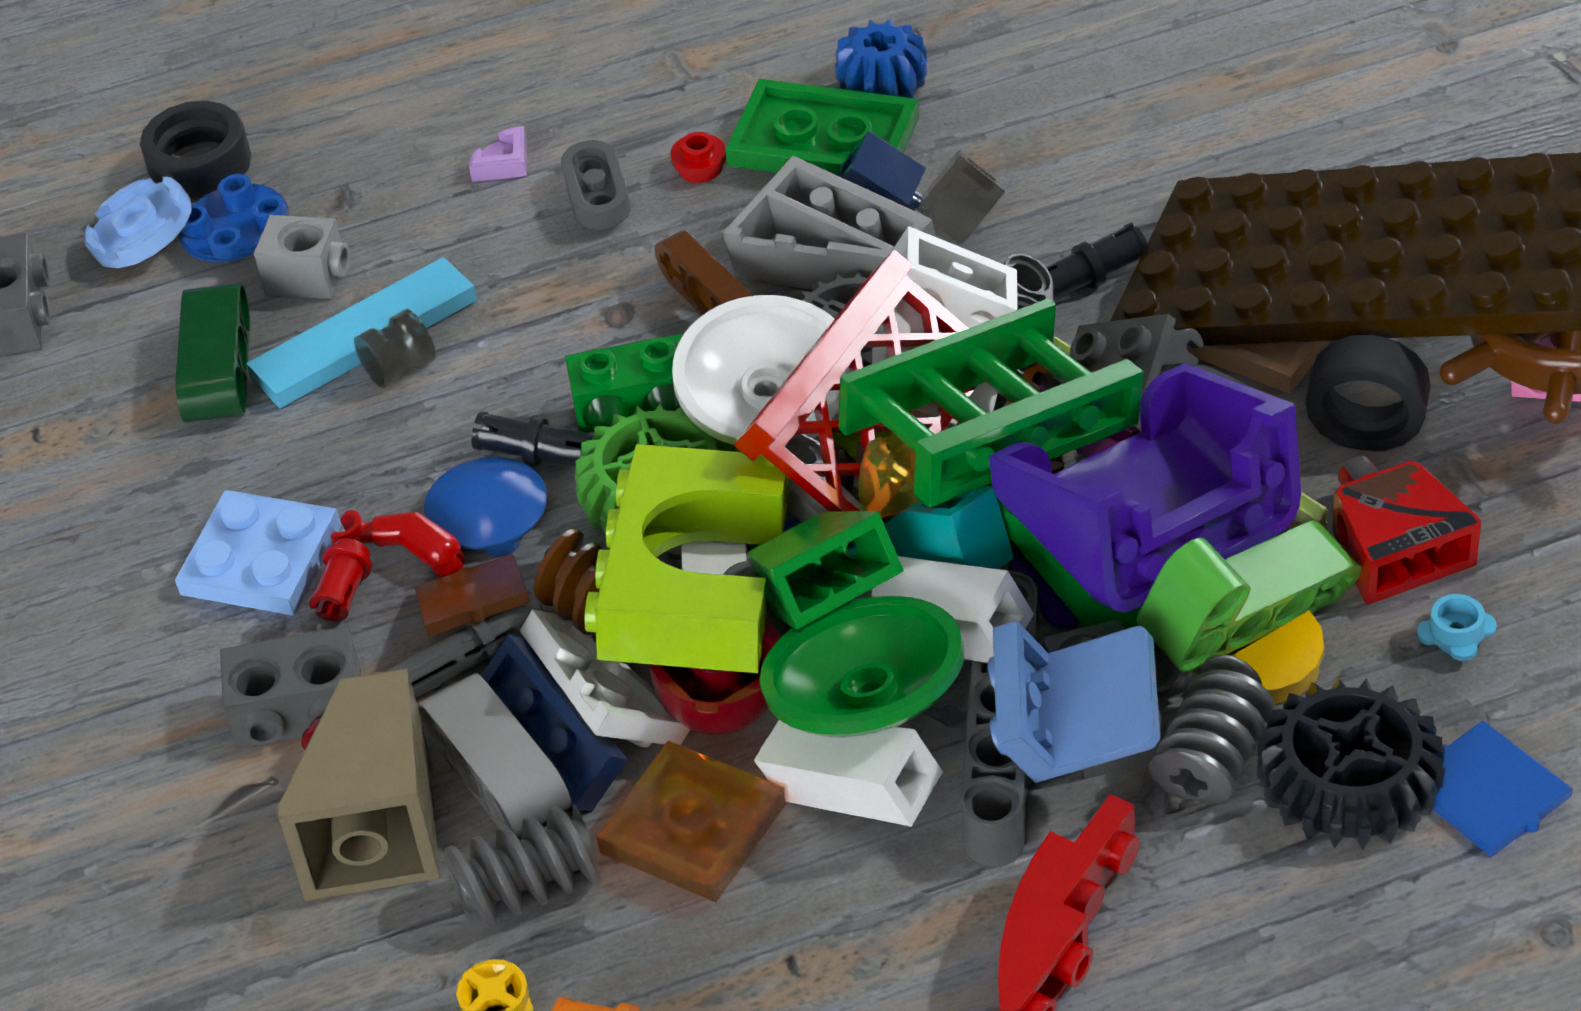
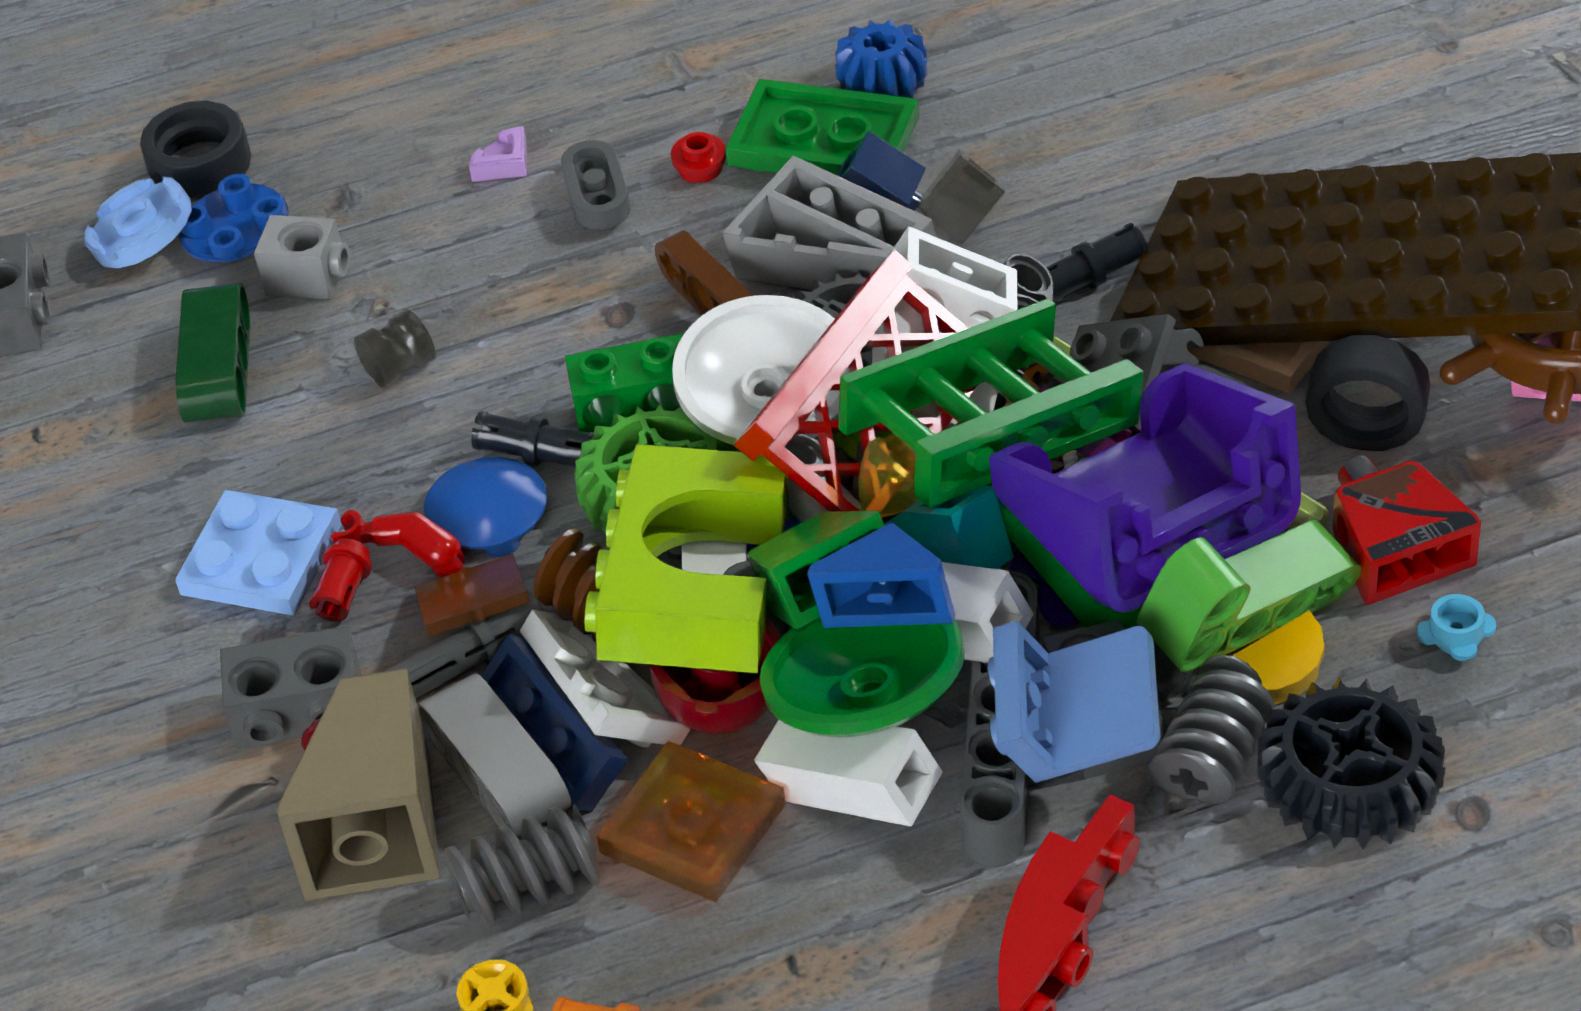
(329, 347): medium azure tile -> none
(881, 583): none -> blue slope
(1495, 789): blue piece -> none

